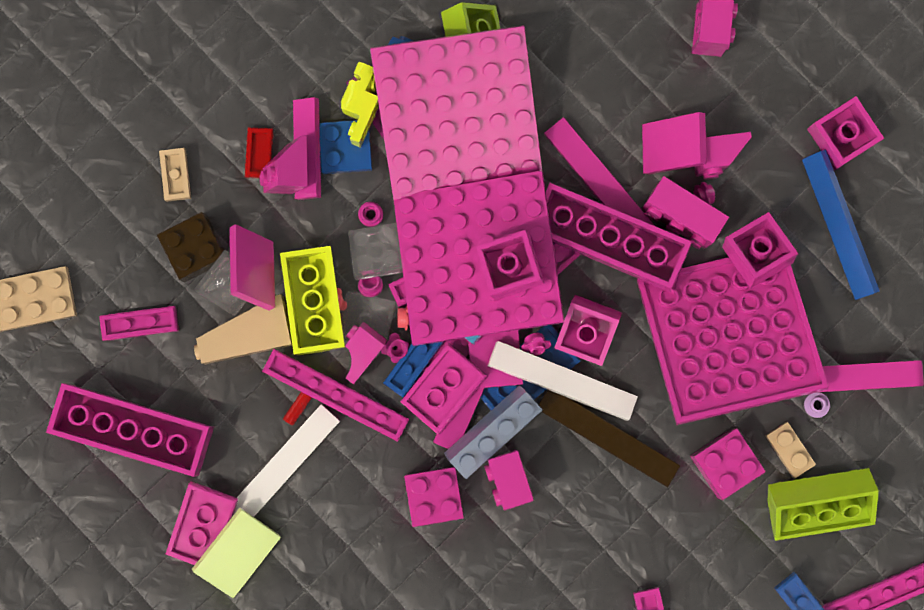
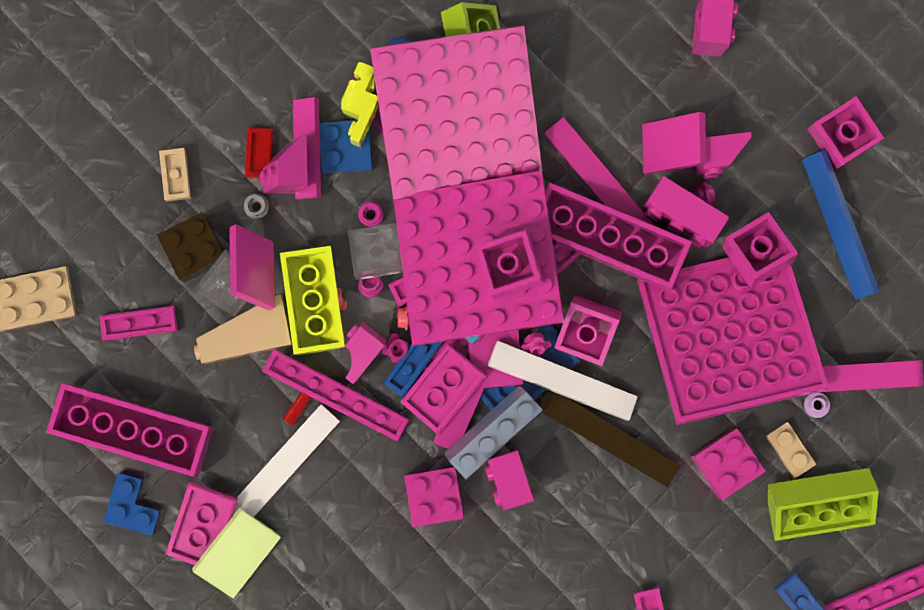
(125, 511): none -> blue plate
(250, 200): none -> light grey plate

